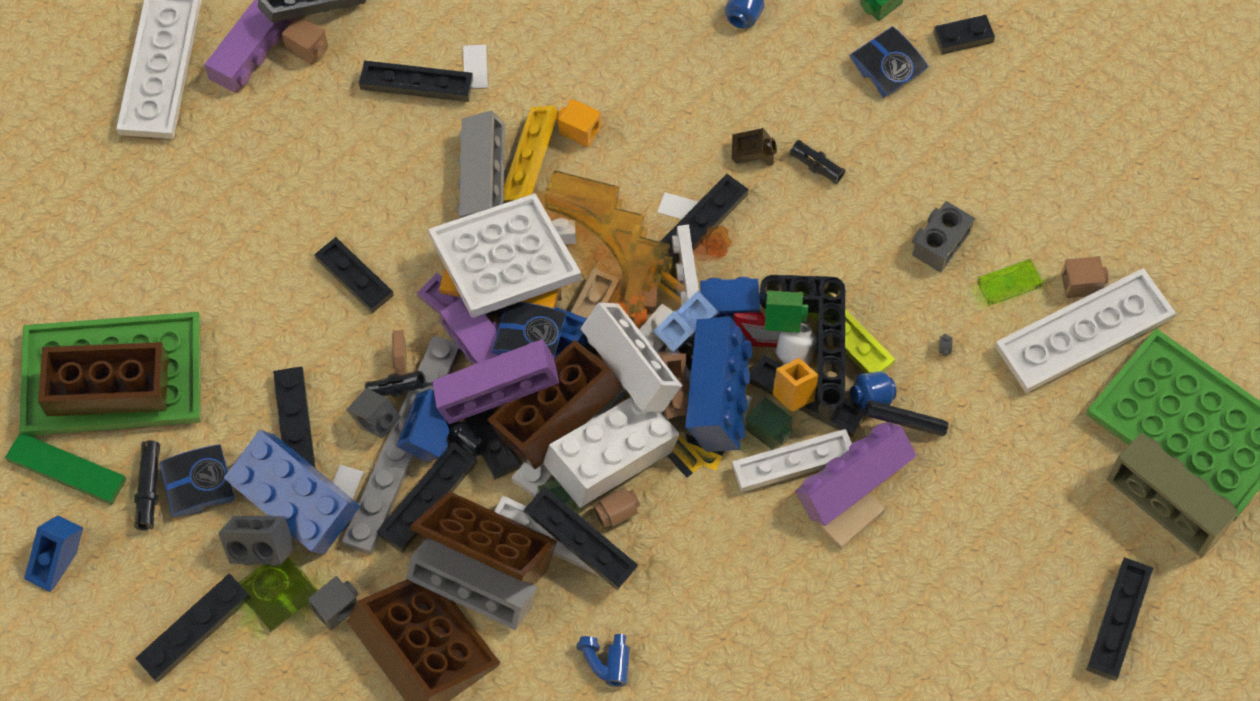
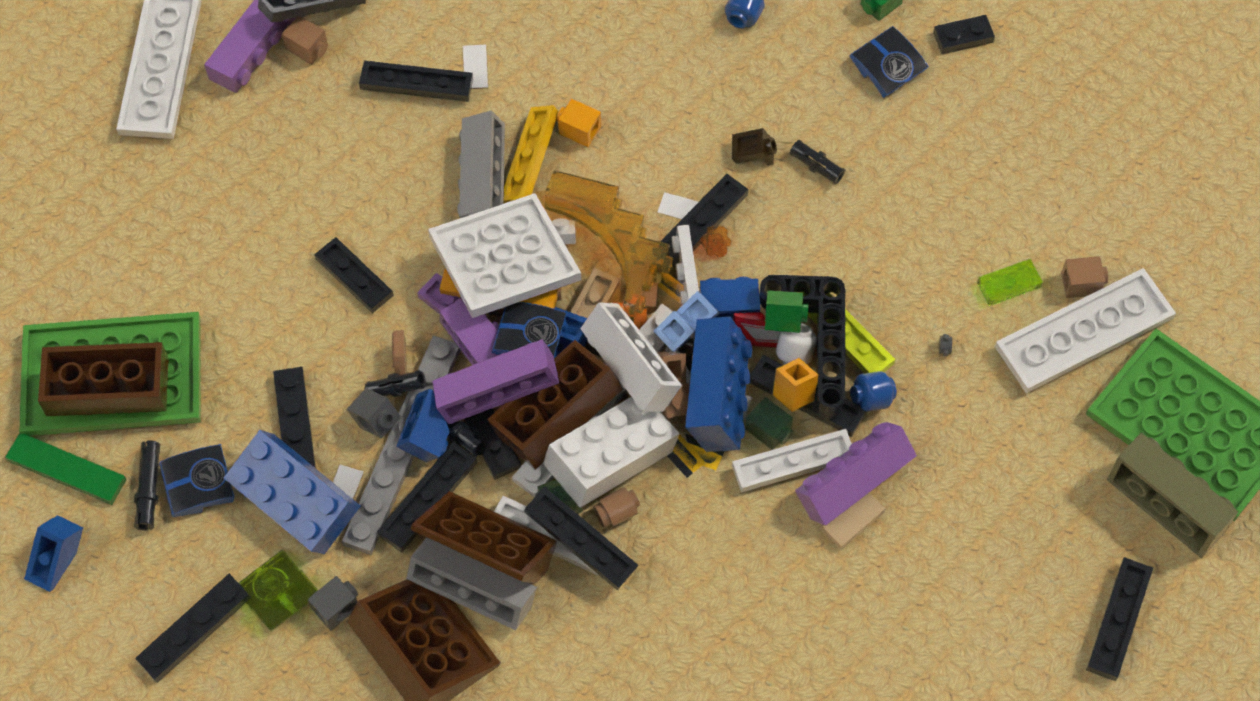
(257, 540): dark grey brick -> none
(617, 666): blue plant -> none
(906, 418): black axle -> none
(947, 238): dark grey brick -> none

